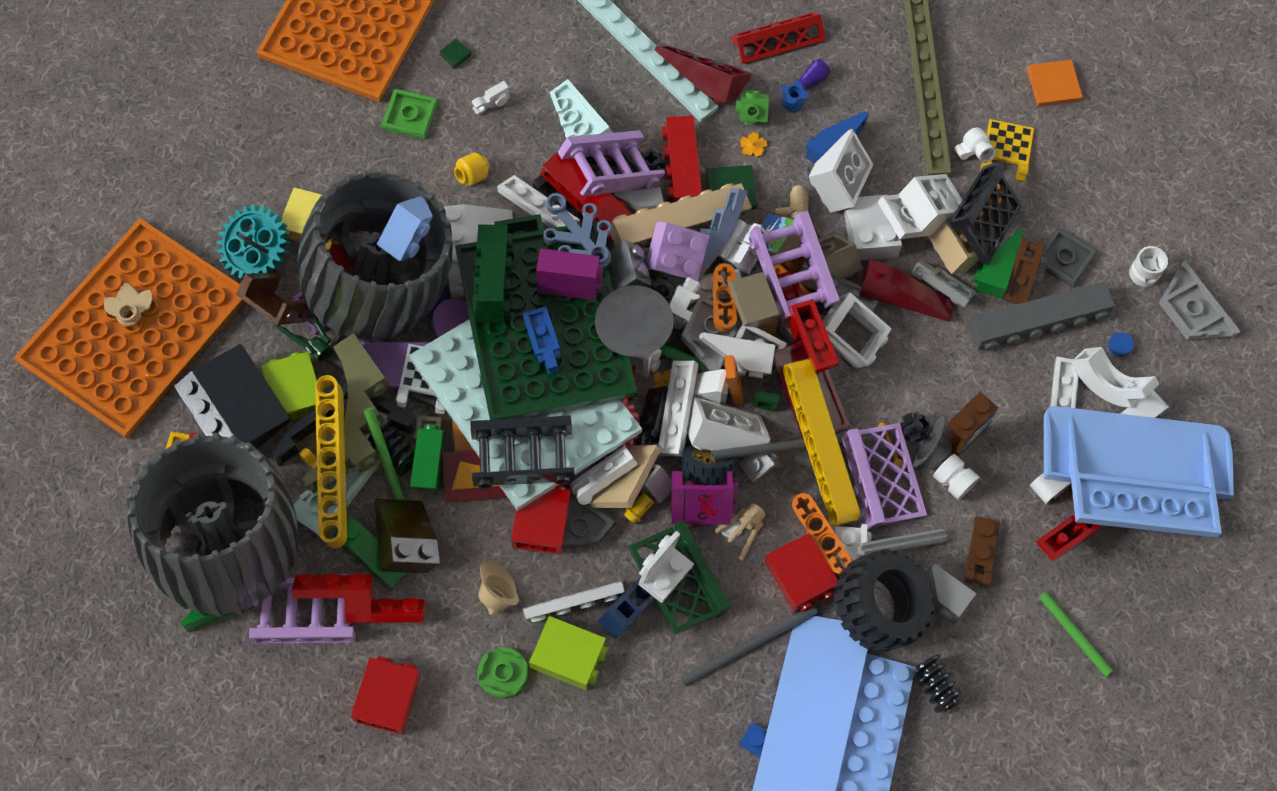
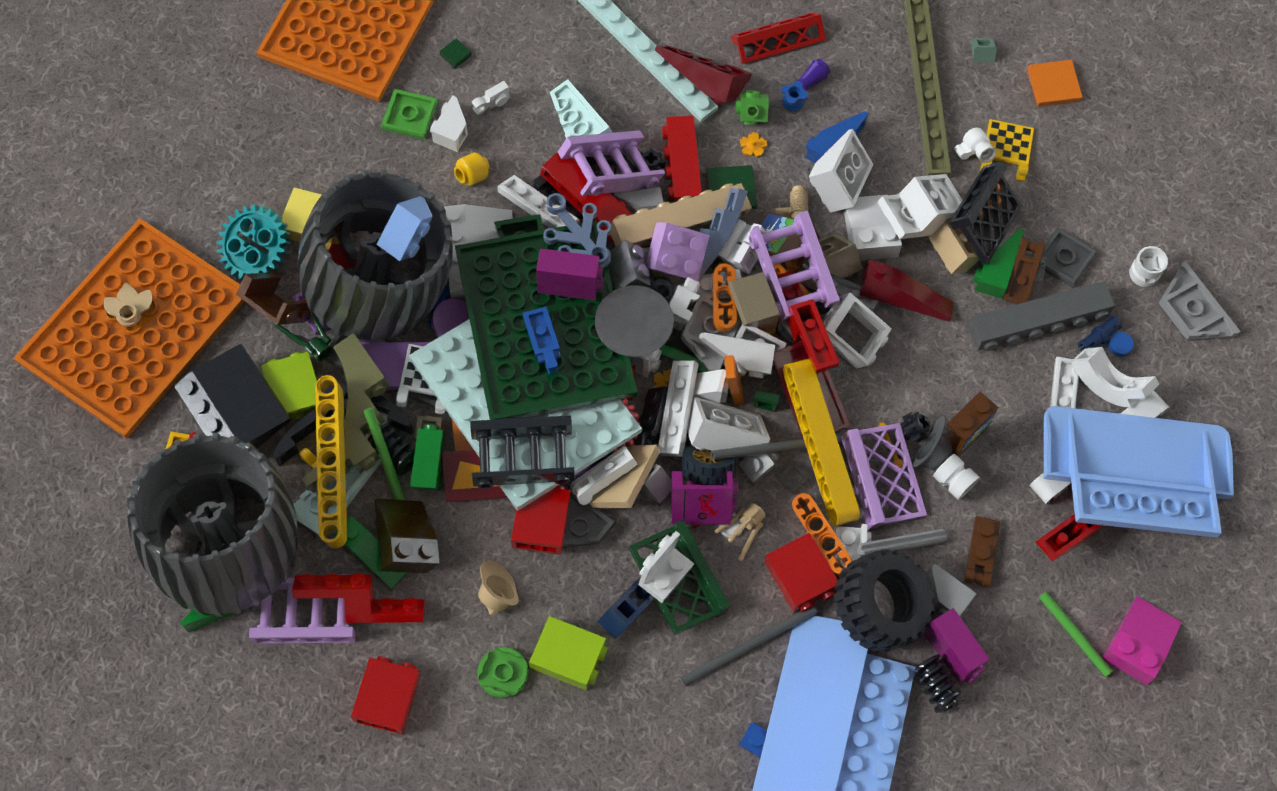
(451, 126): none -> white slope
(491, 274): dark green wedge -> none
(563, 604): white plate -> none
(639, 508): yellow pin -> none
(944, 283): light grey hinge -> none
(957, 647): none -> magenta brick
(983, 50): none -> sand green slope
(1100, 334): none -> dark blue pin
(1142, 641): none -> dark pink slope

